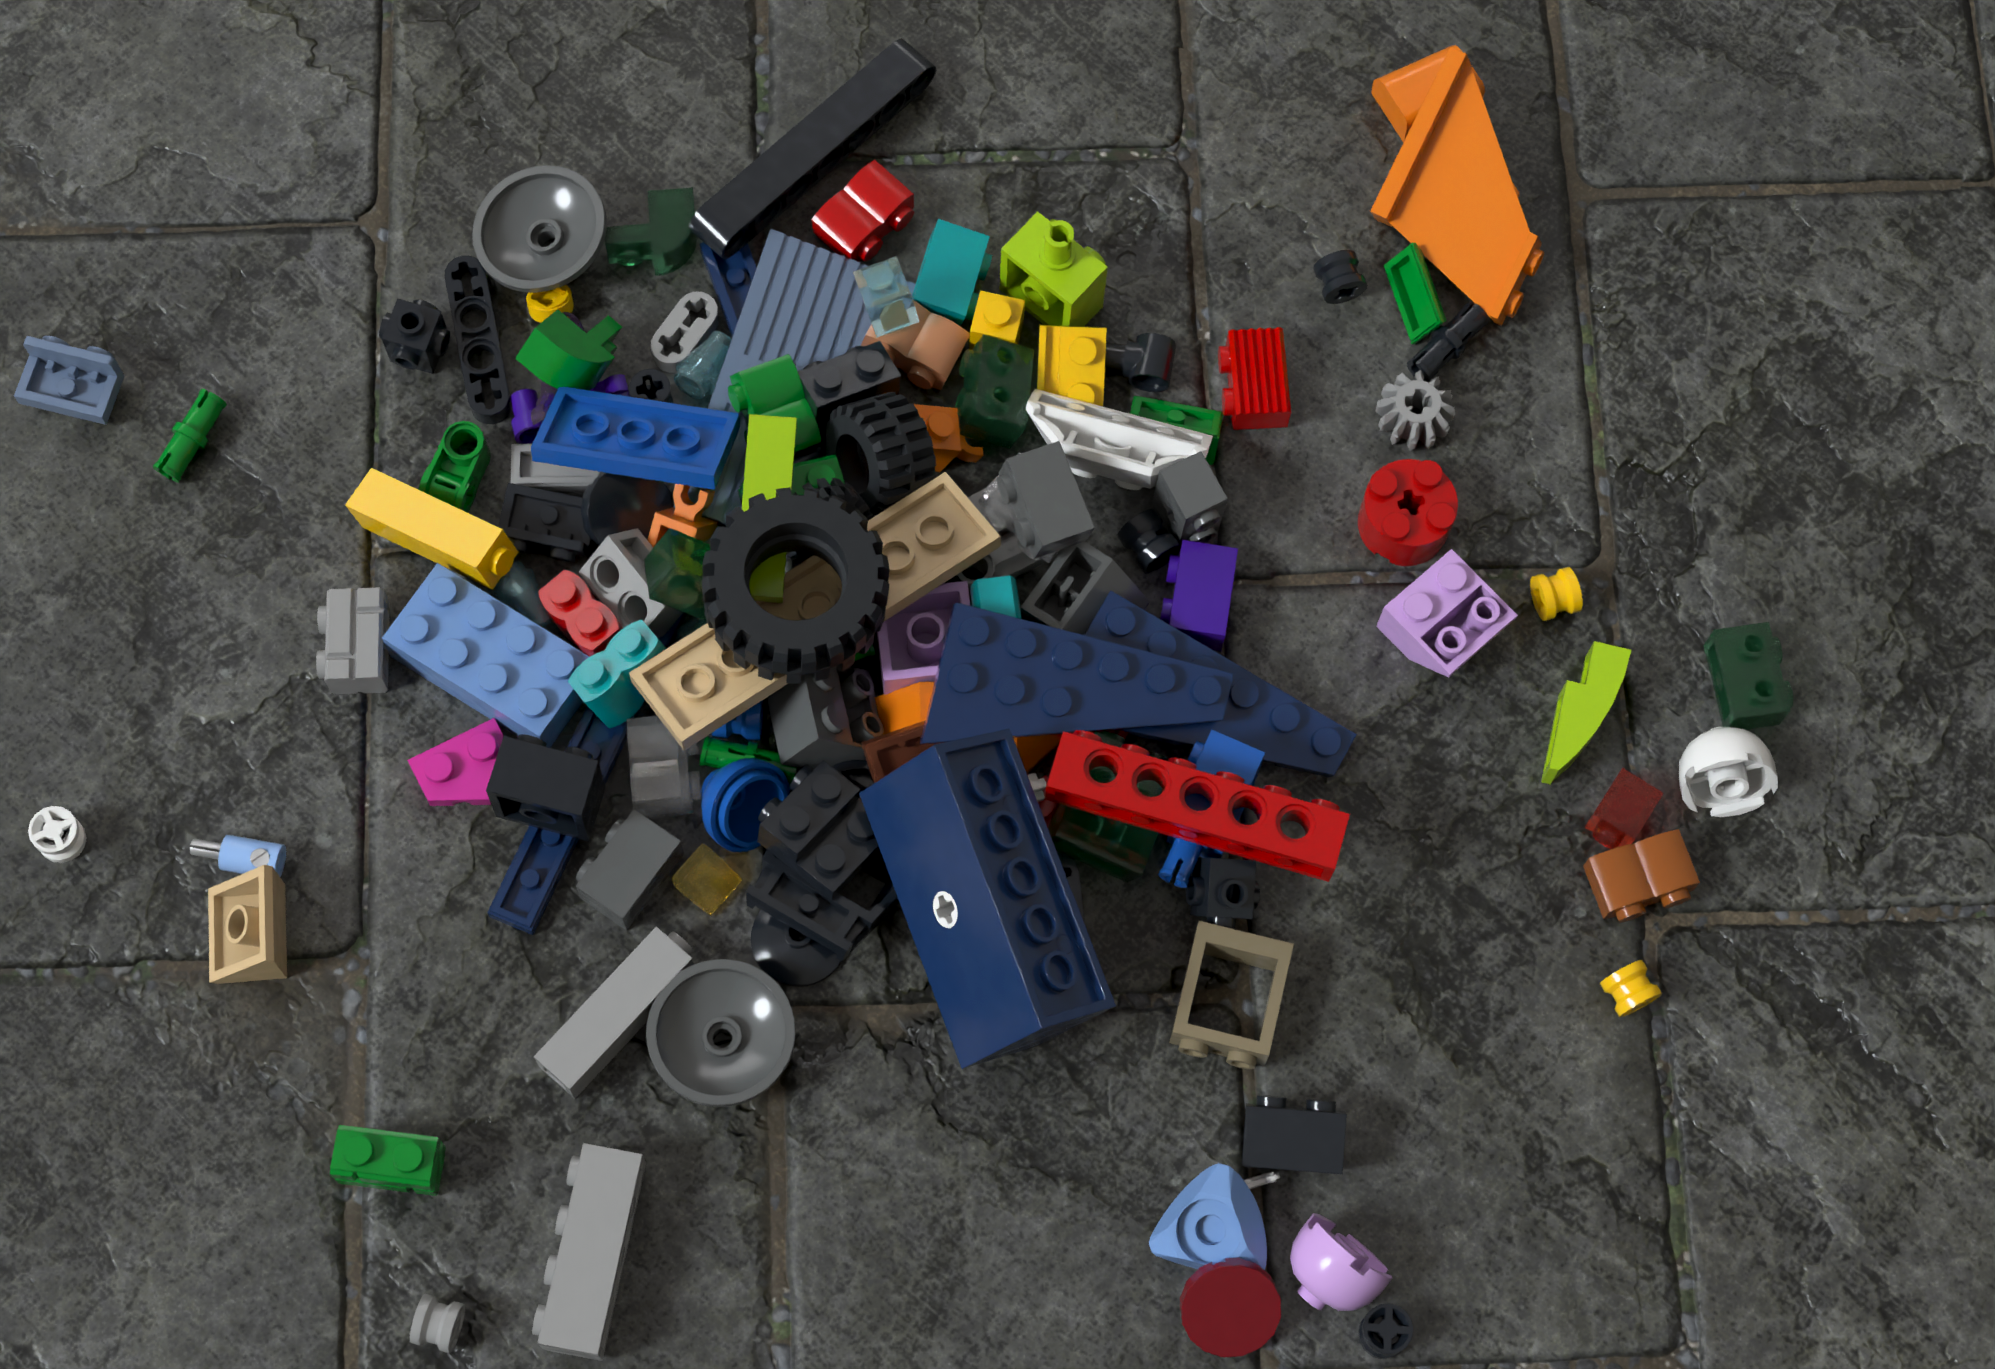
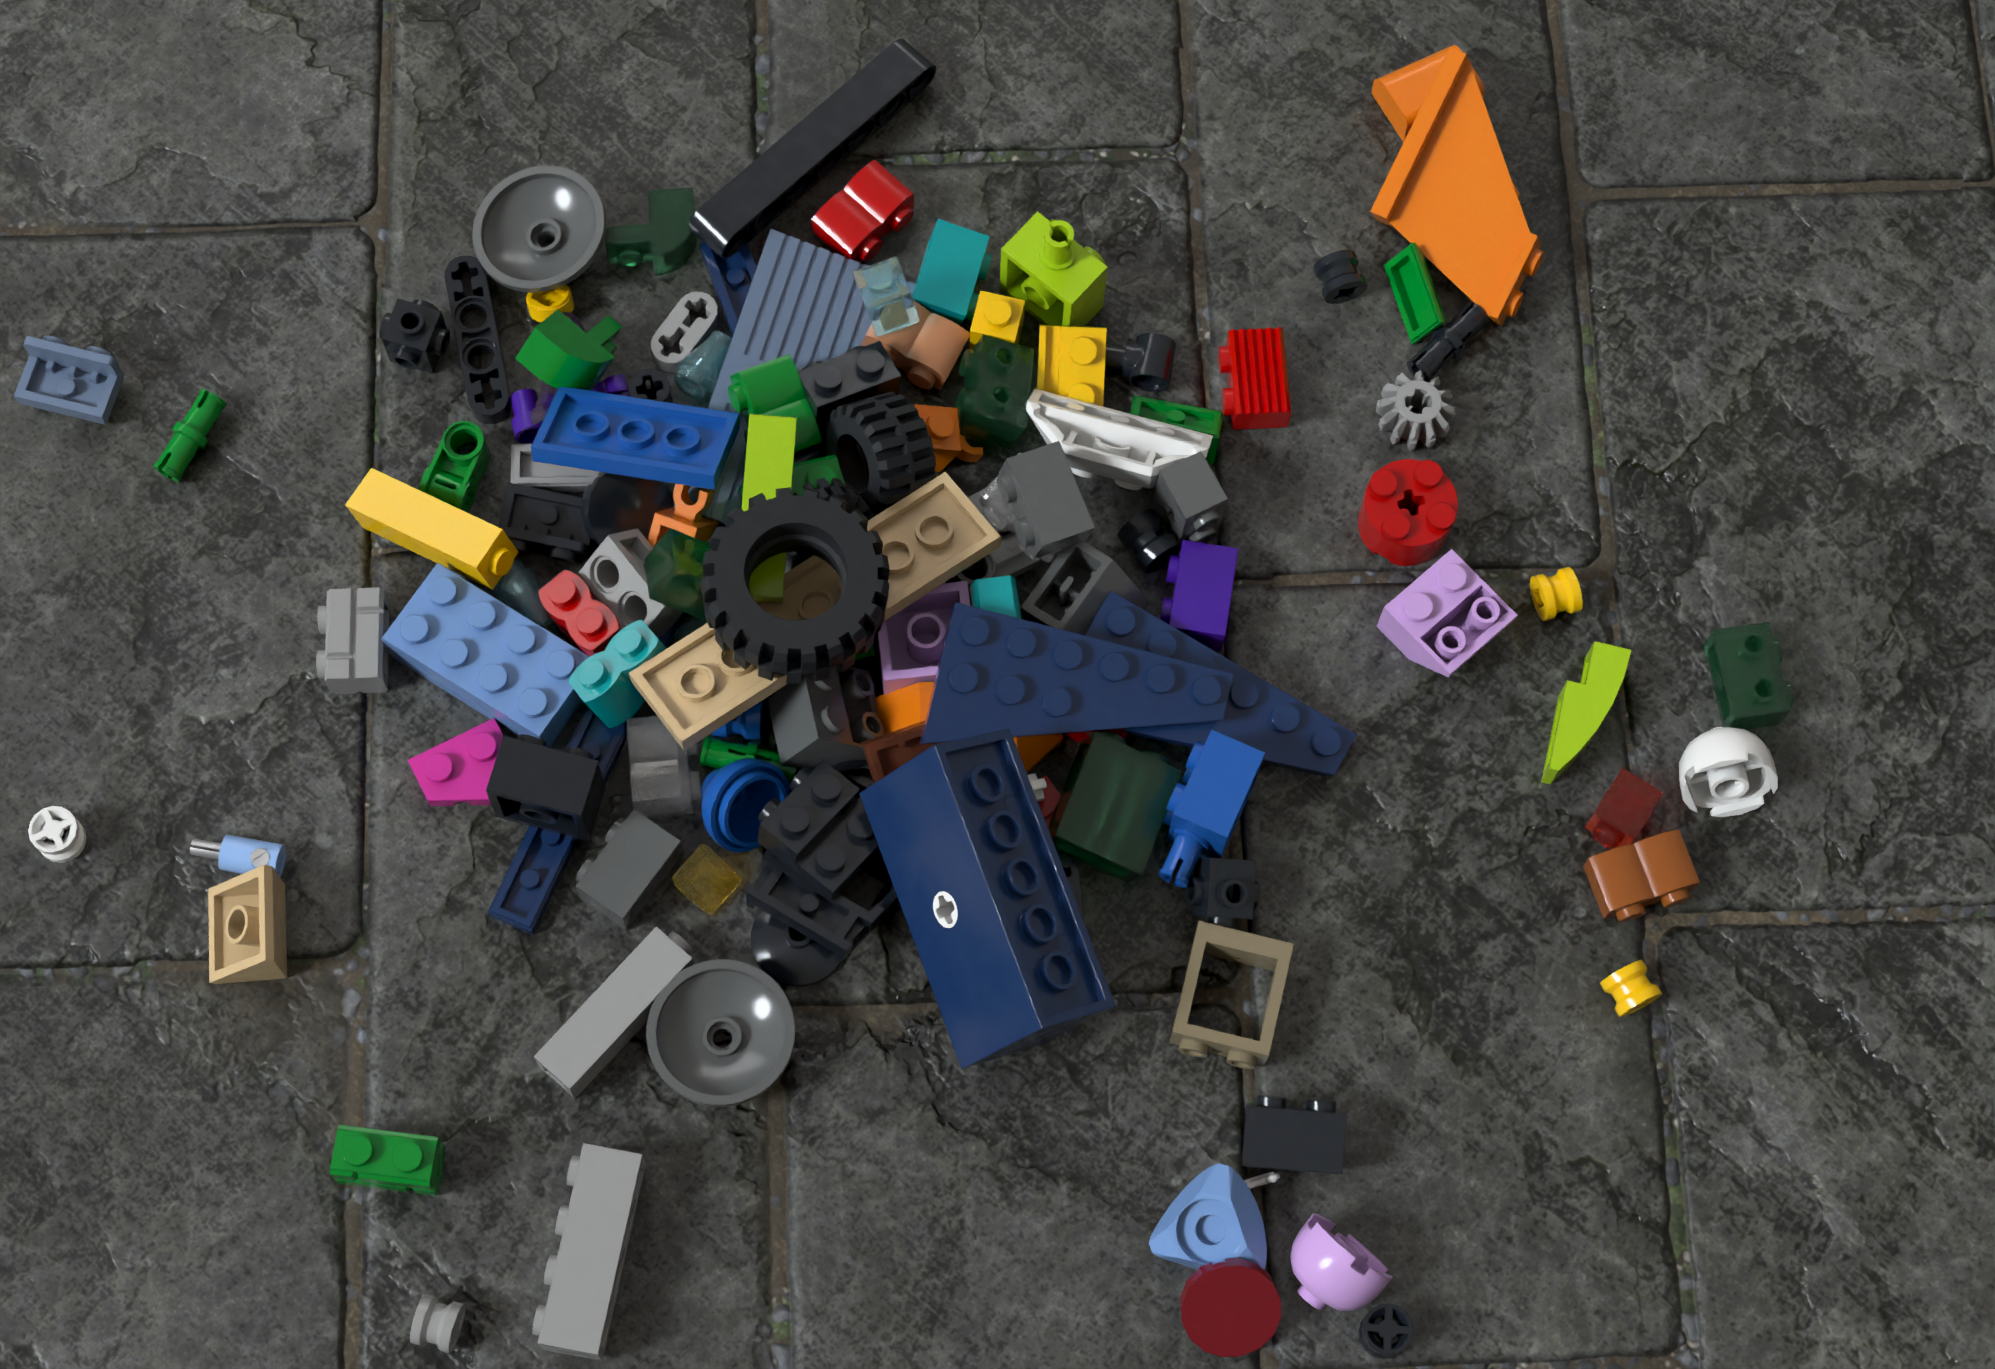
(1214, 827): red brick -> none

